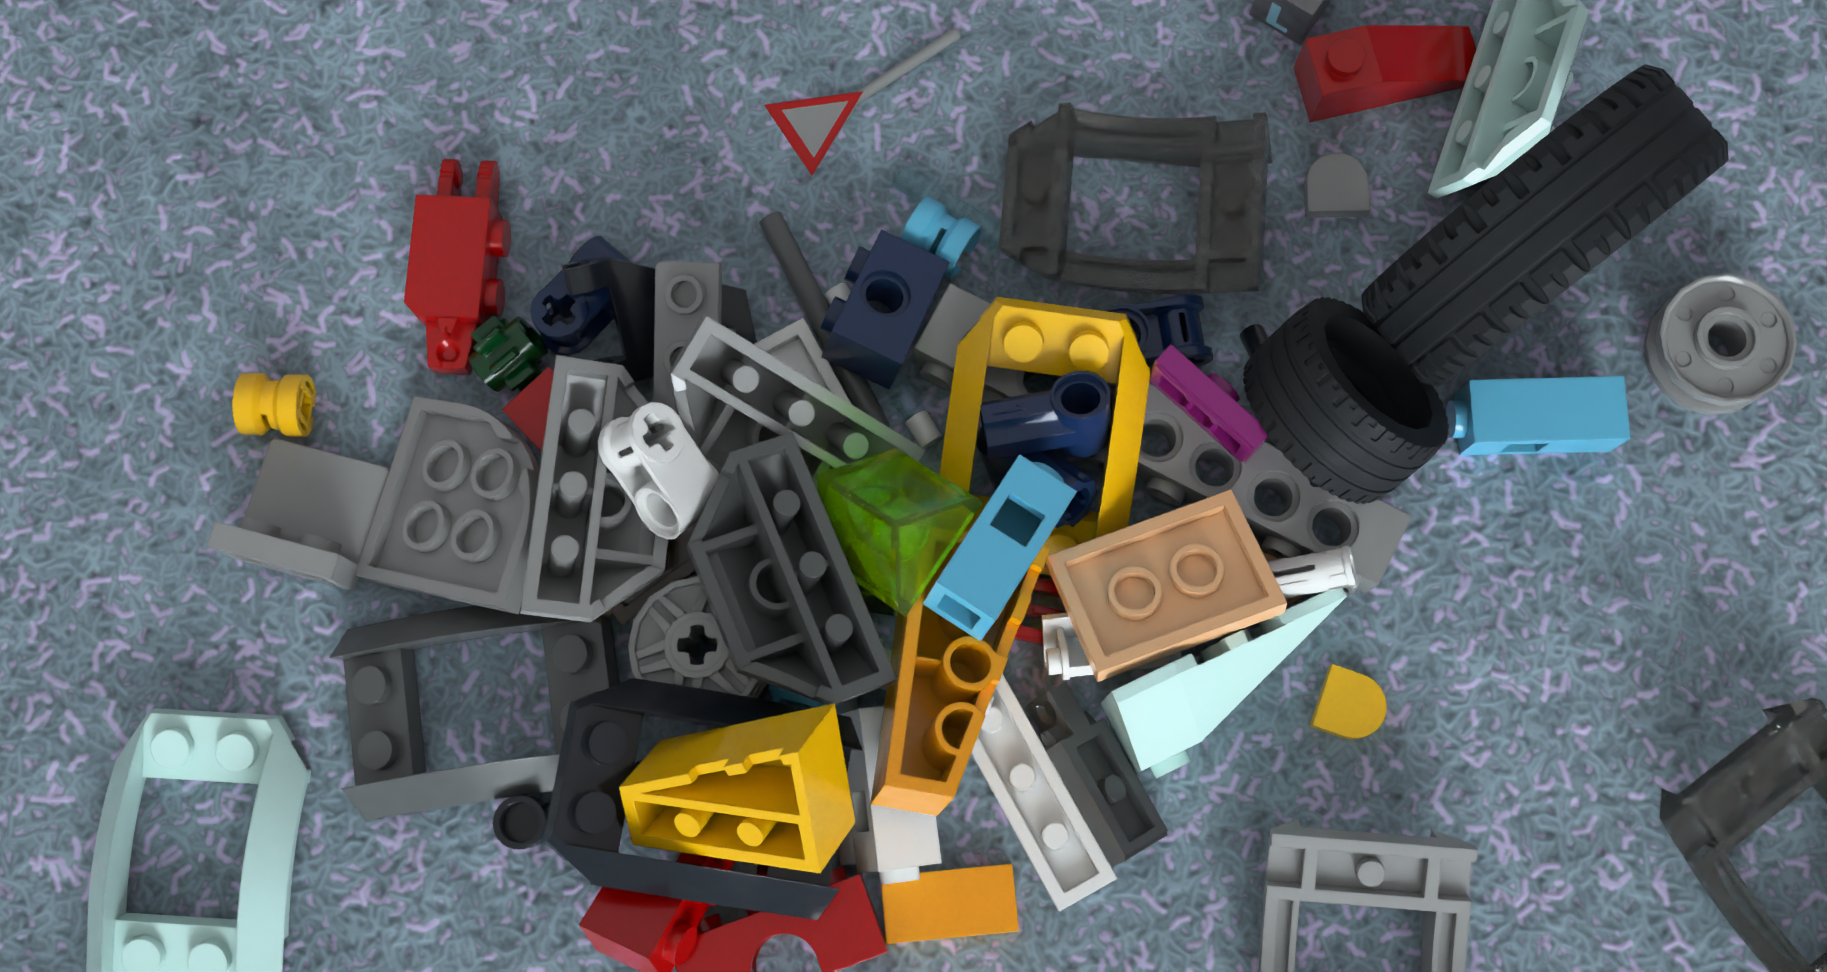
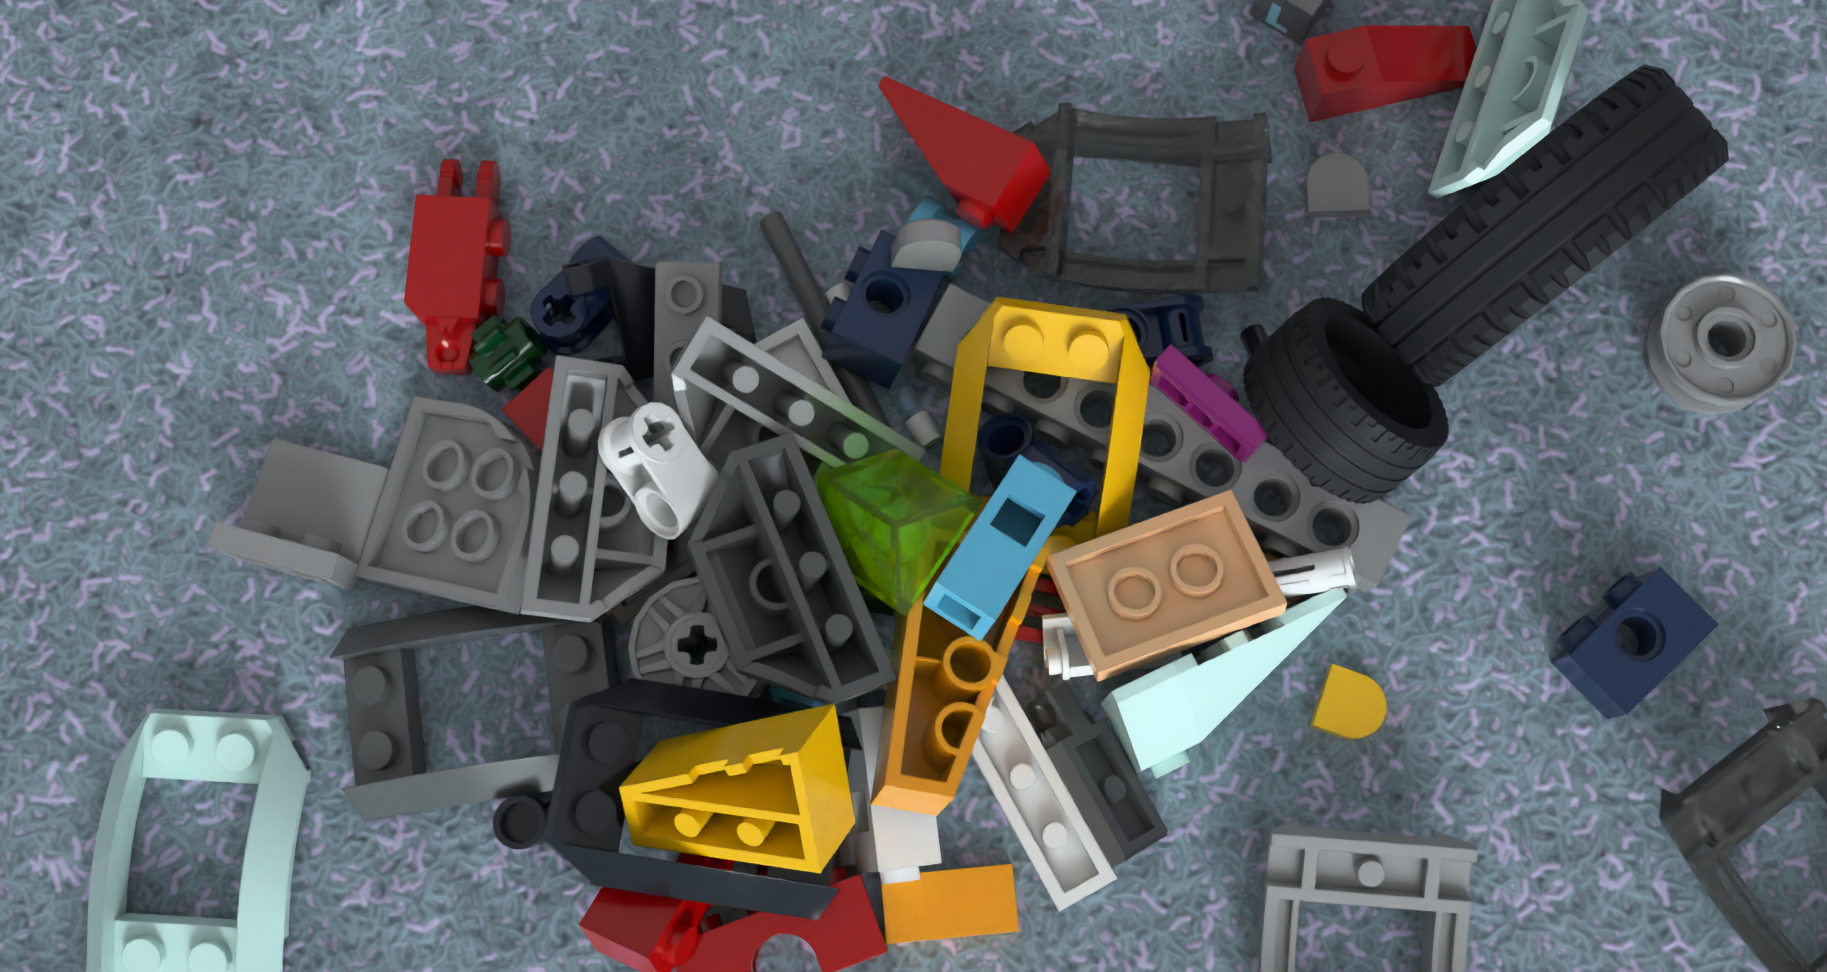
(275, 404): yellow wheel -> none
(816, 122): light grey piece -> none
(927, 245): none -> light grey tile
(980, 164): none -> red slope
(1066, 417): dark blue piece -> none
(1539, 415): medium azure brick -> none
(1666, 630): none -> dark blue brick

